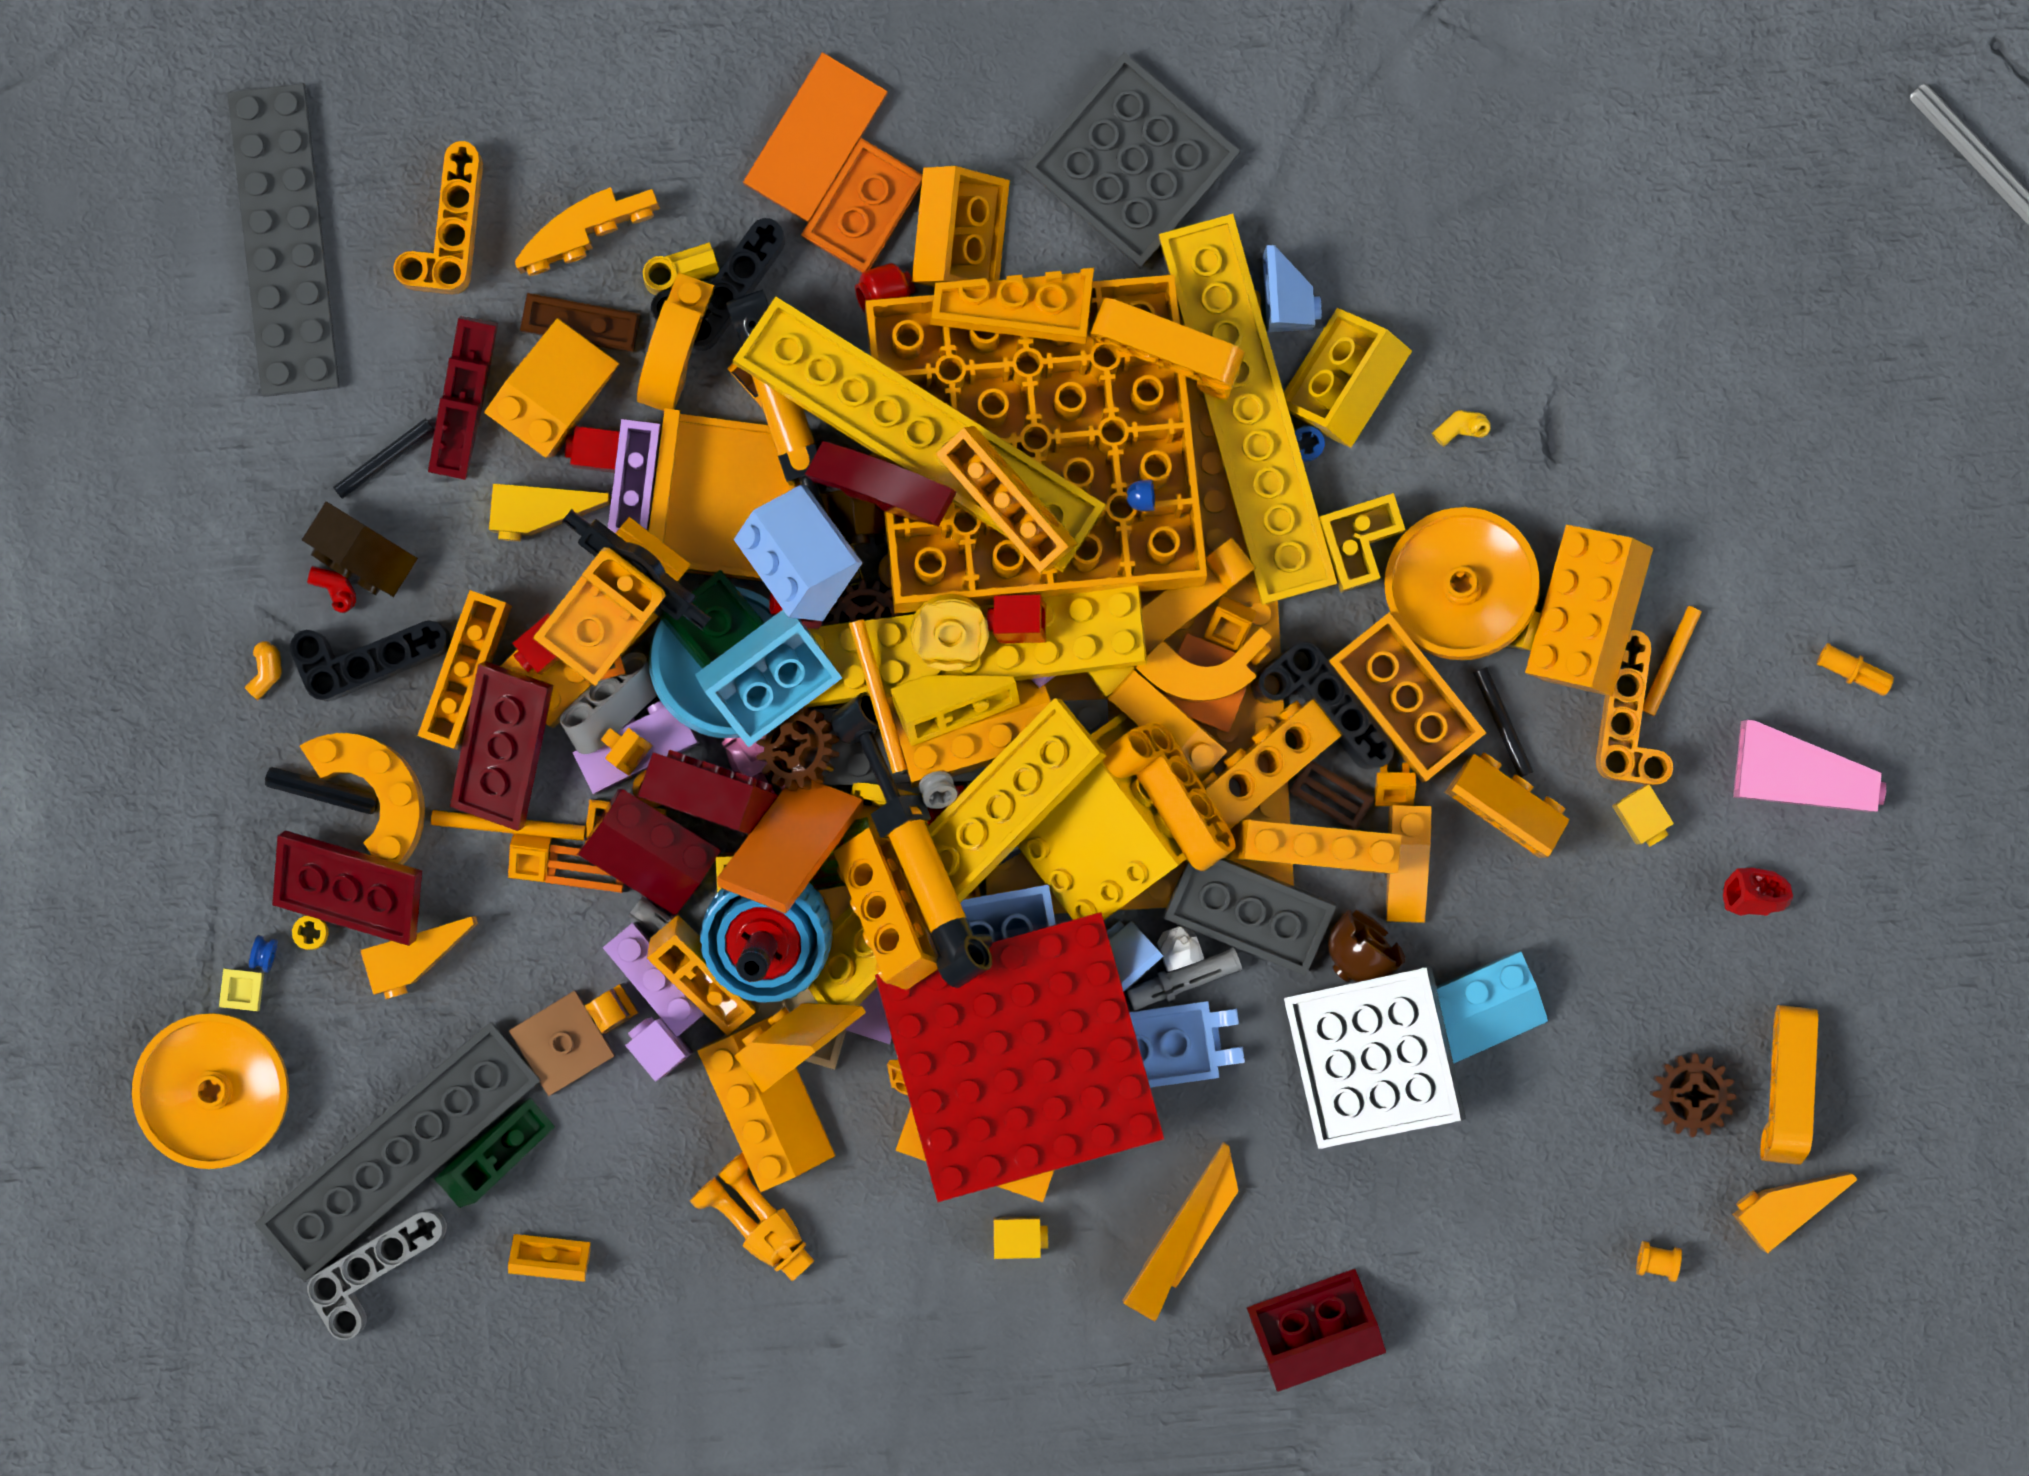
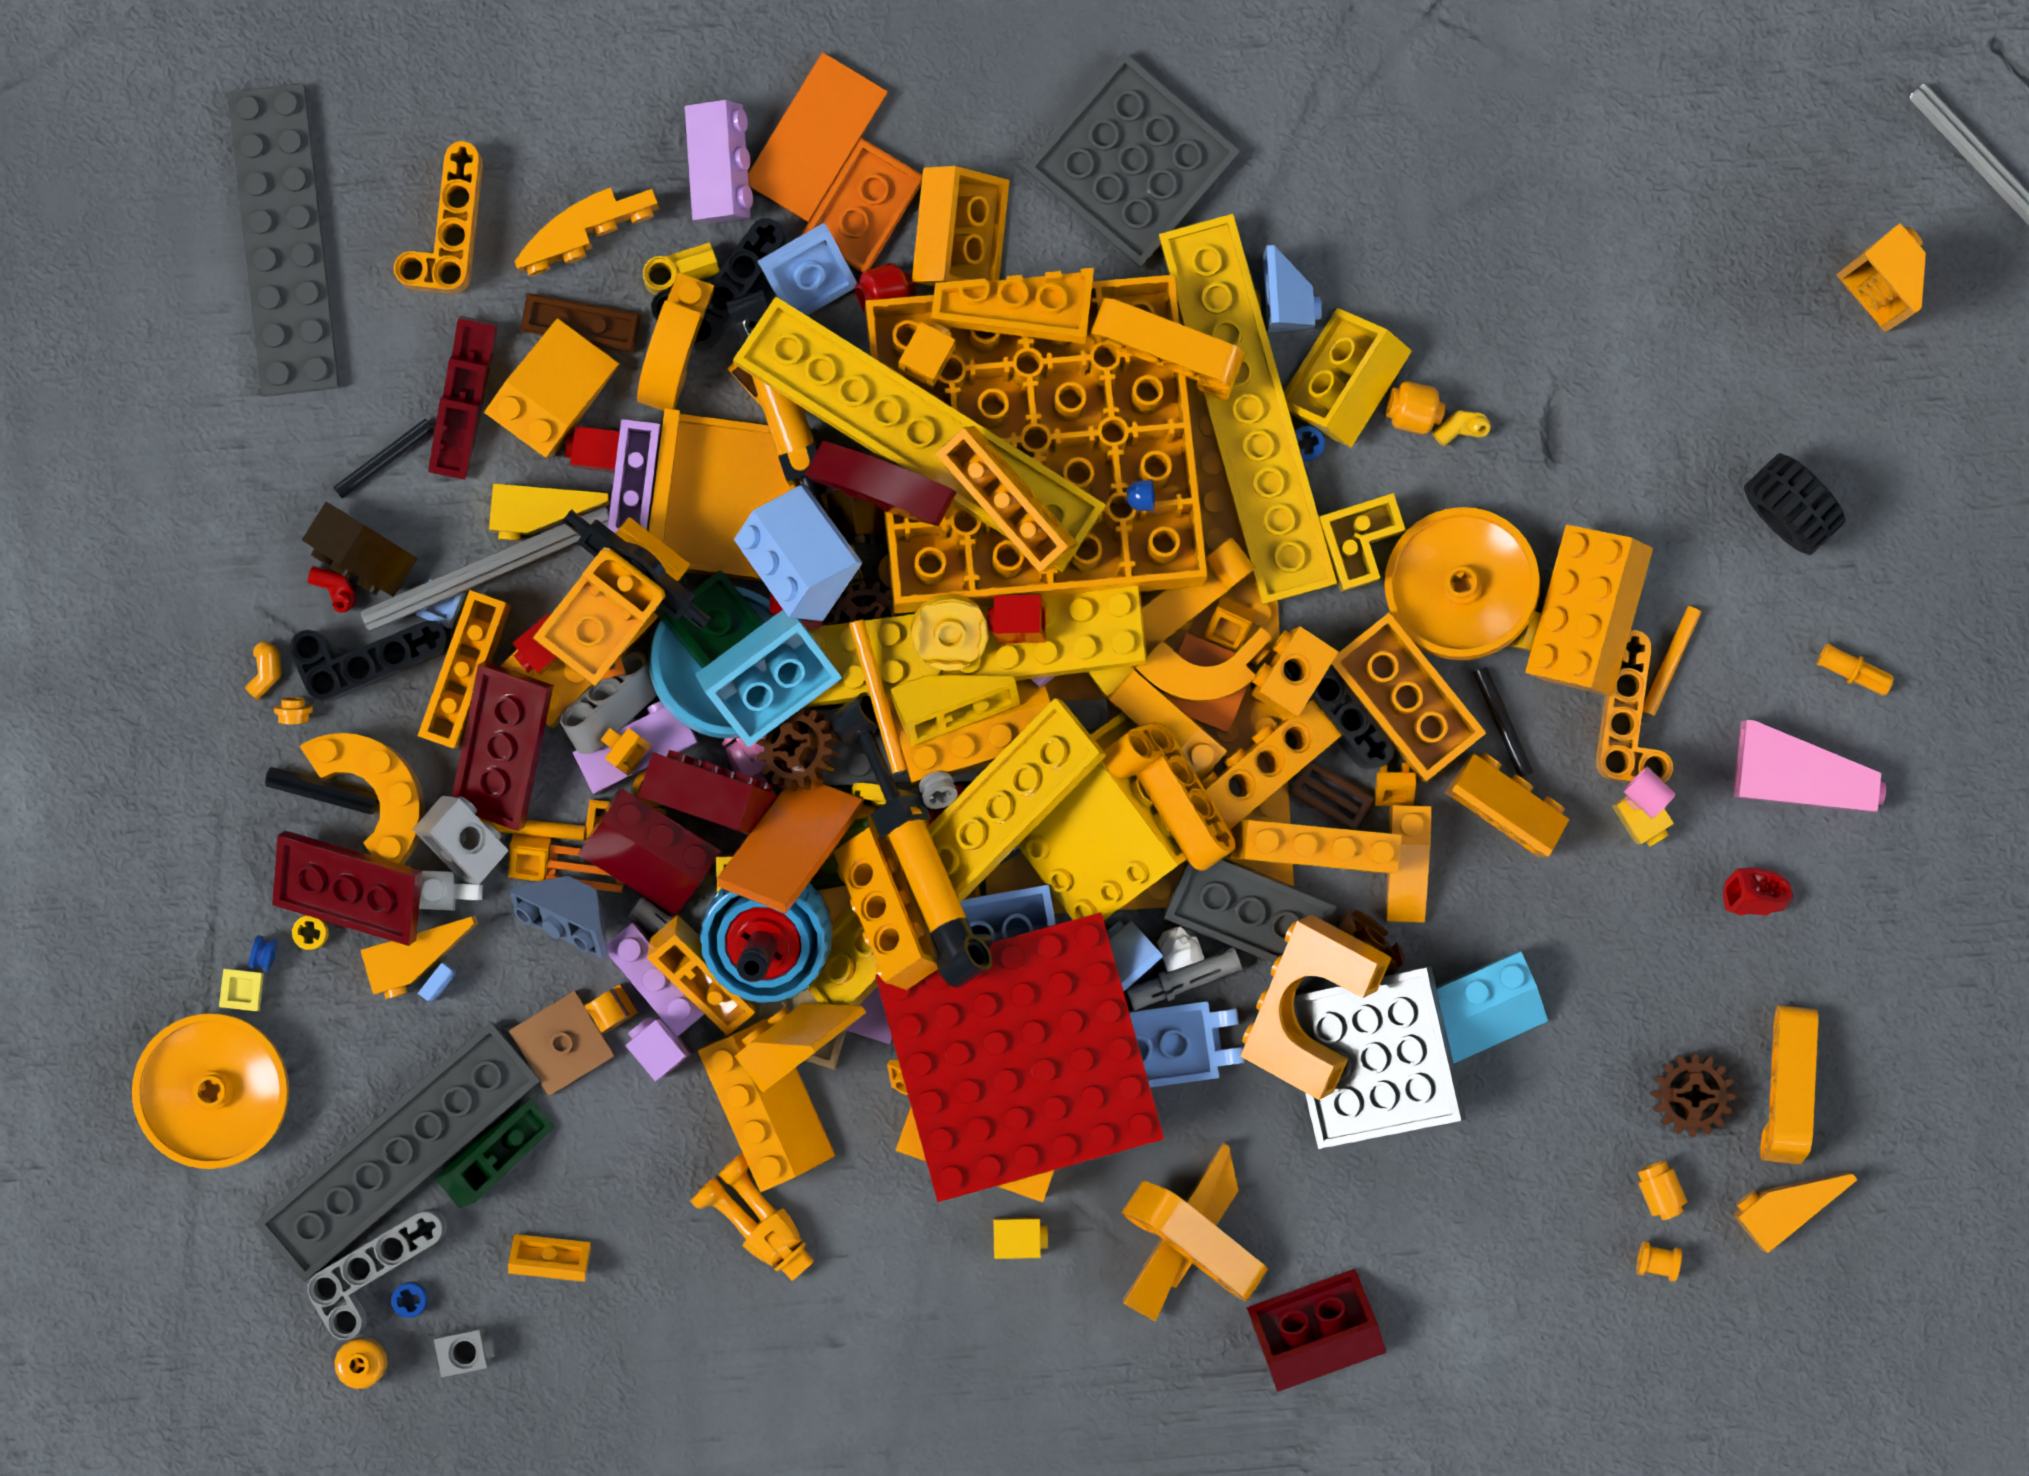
(293, 710): none -> light orange plate
(374, 1362): none -> light orange head
(414, 1288): none -> blue bush
(437, 982): none -> light blue tile
(441, 891): none -> white plate
(442, 830): none -> light grey brick
(444, 611): none -> light blue tile
(447, 1355): none -> light grey brick
(476, 573): none -> light grey axle
(565, 911): none -> sand blue slope
(718, 162): none -> lavender brick
(808, 271): none -> light blue plate
(927, 354): none -> light orange brick
(1195, 1239): none -> light orange beam
(1276, 1037): none -> light orange arch
(1313, 661): none -> light orange brick
(1415, 407): none -> light orange head
(1648, 793): none -> bright pink piece
(1661, 1190): none -> light orange brick
(1794, 504): none -> black tyre
(1888, 277): none -> light orange slope

